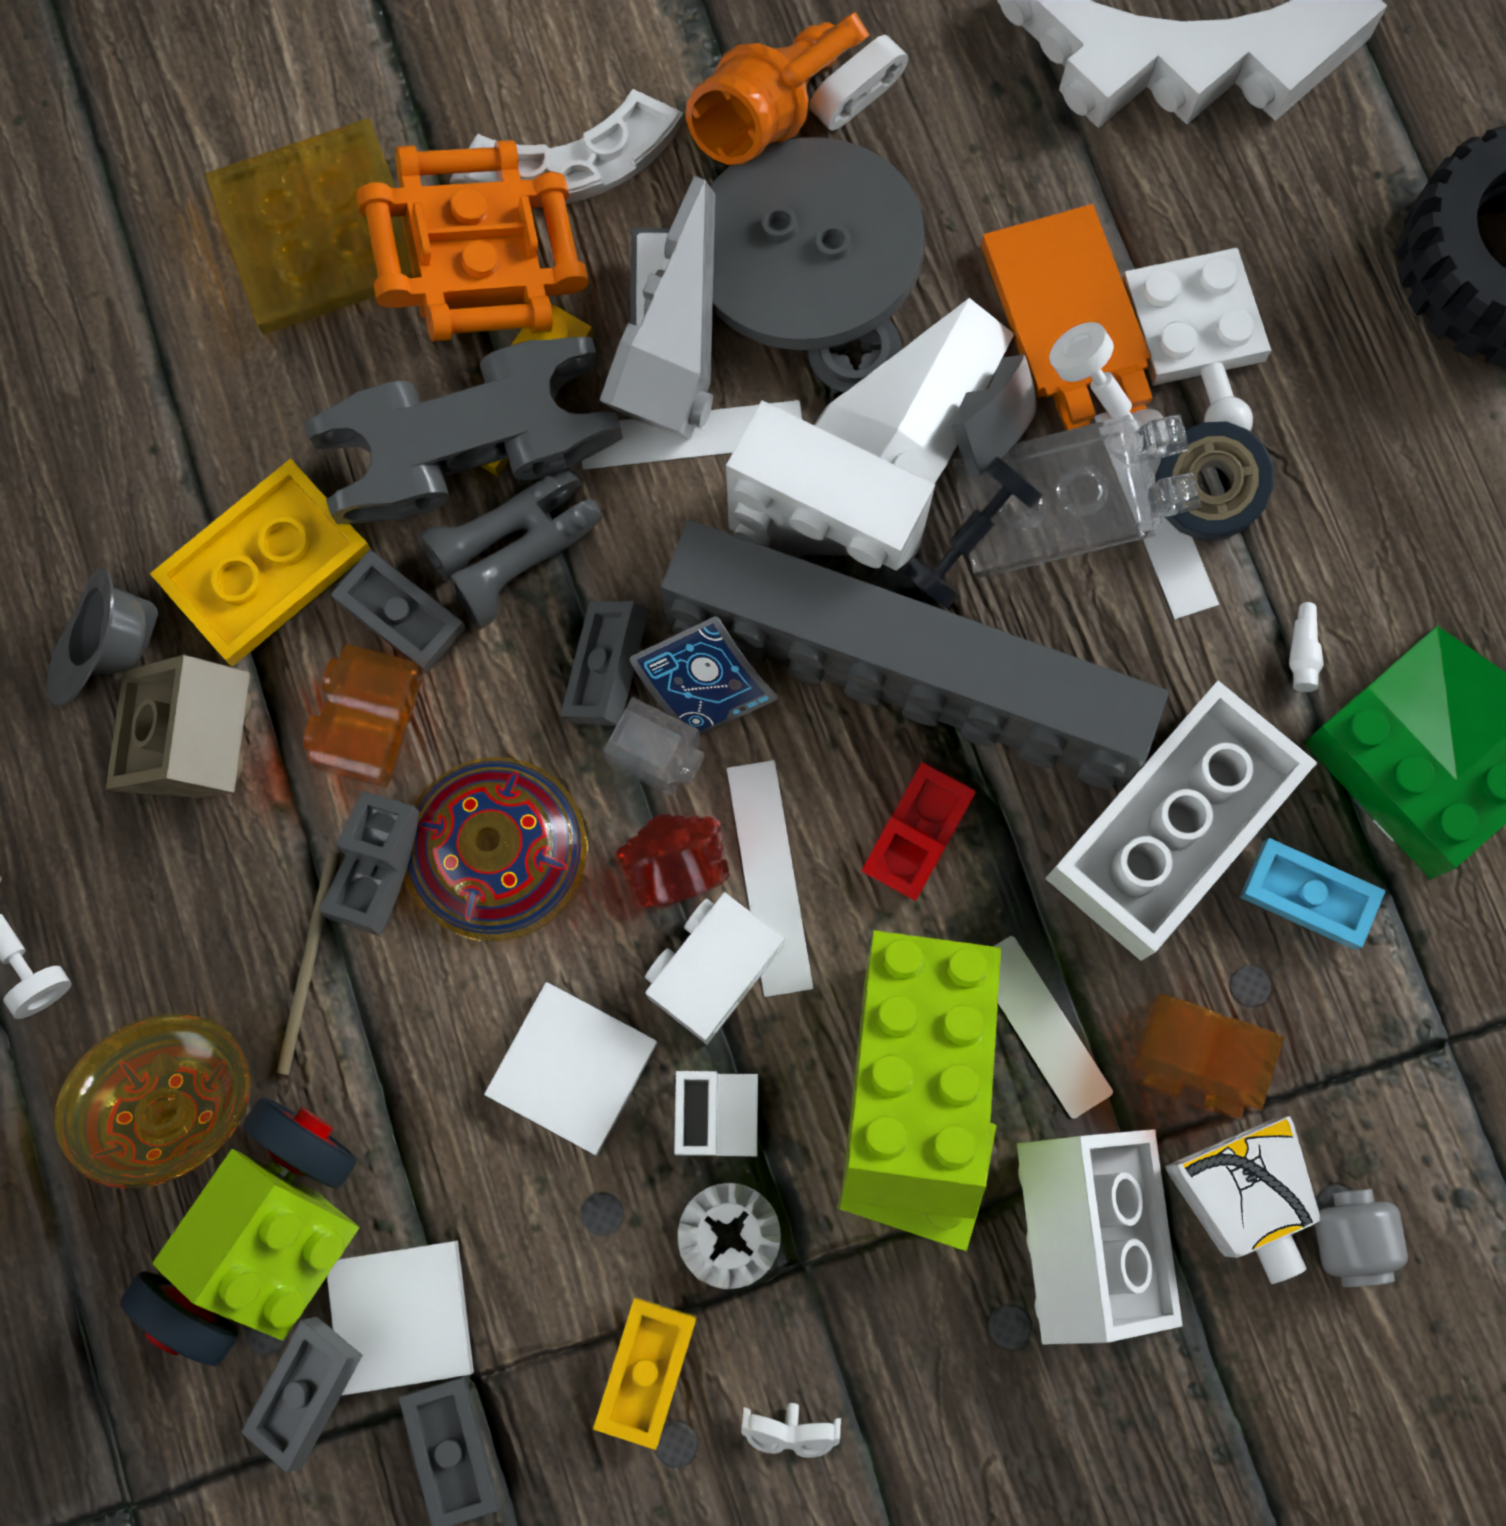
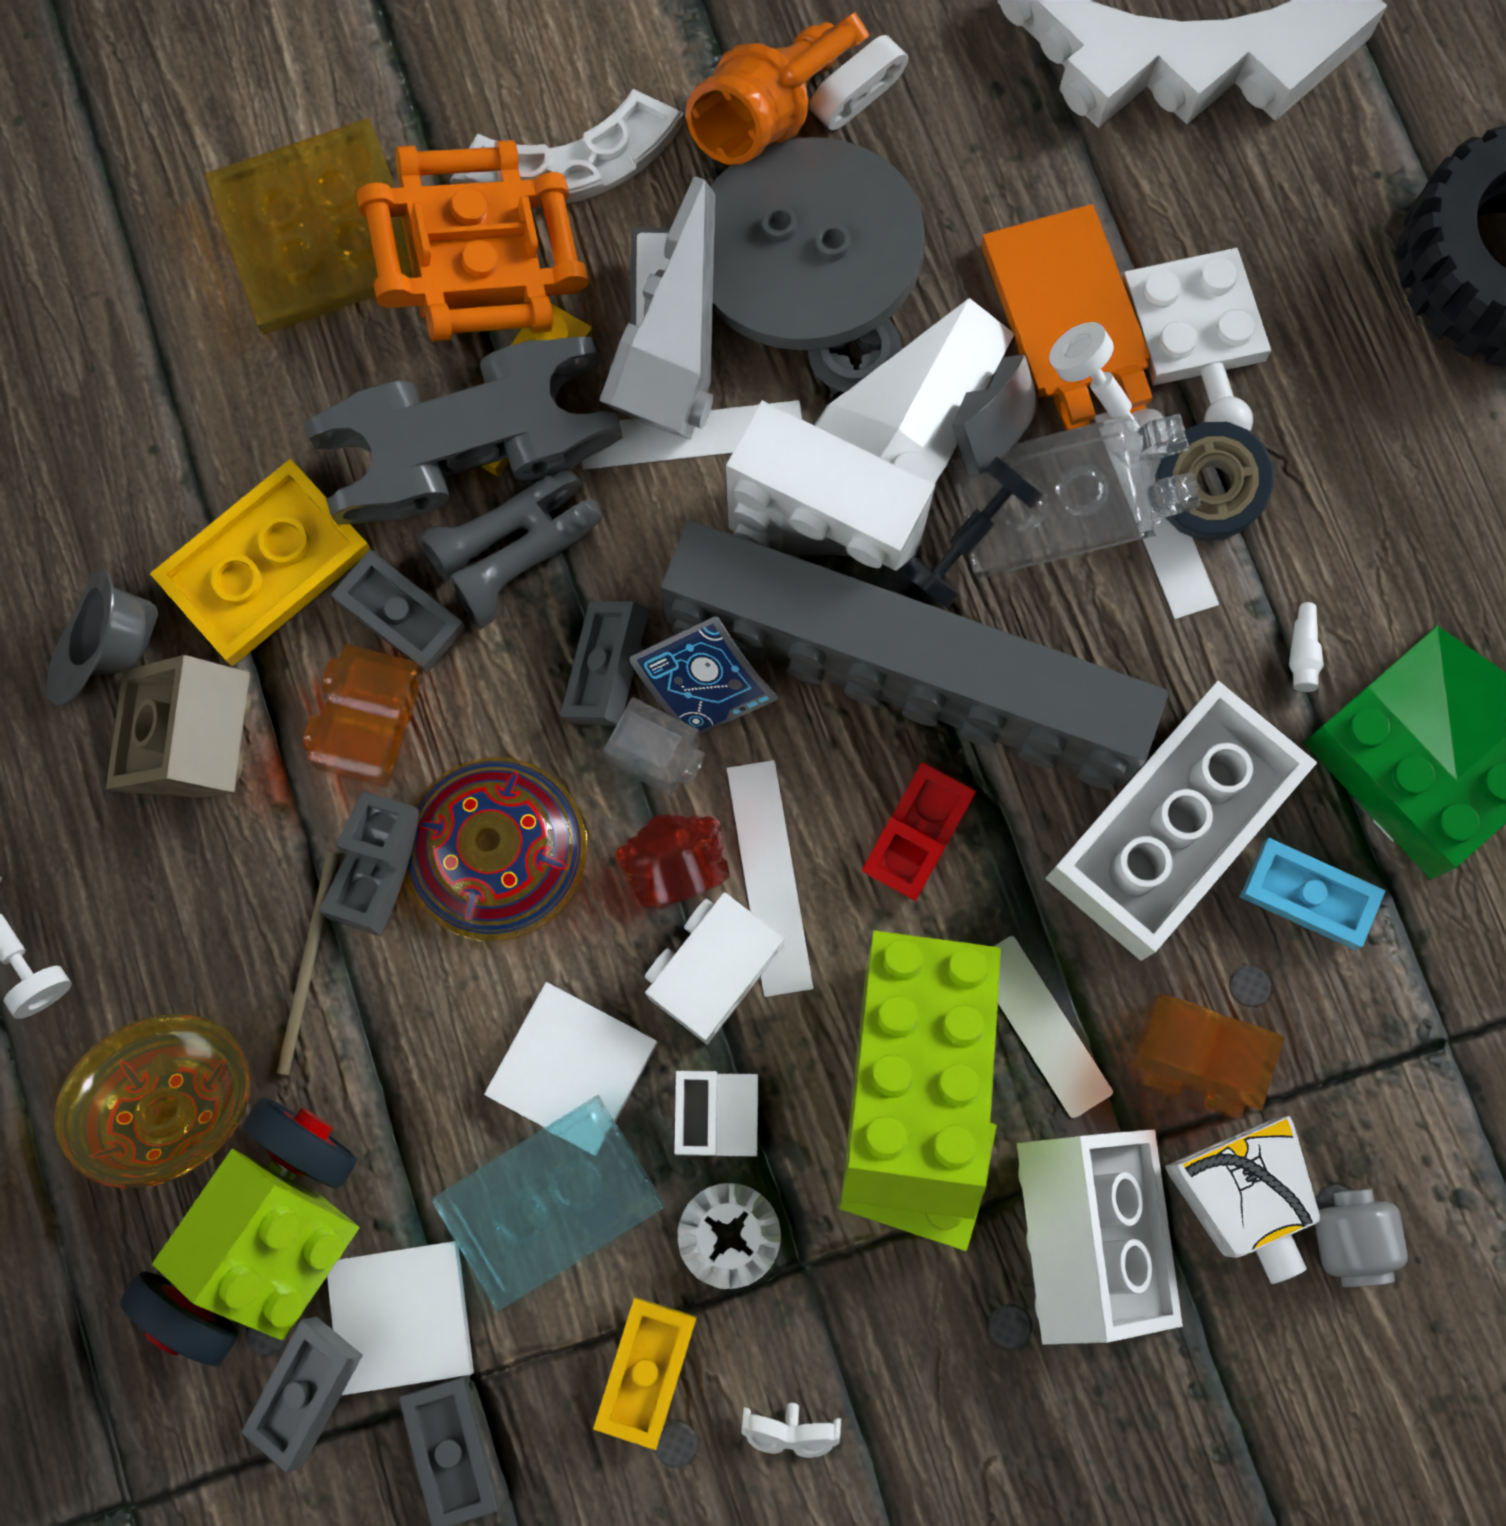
(548, 1203): none -> clear light blue tile

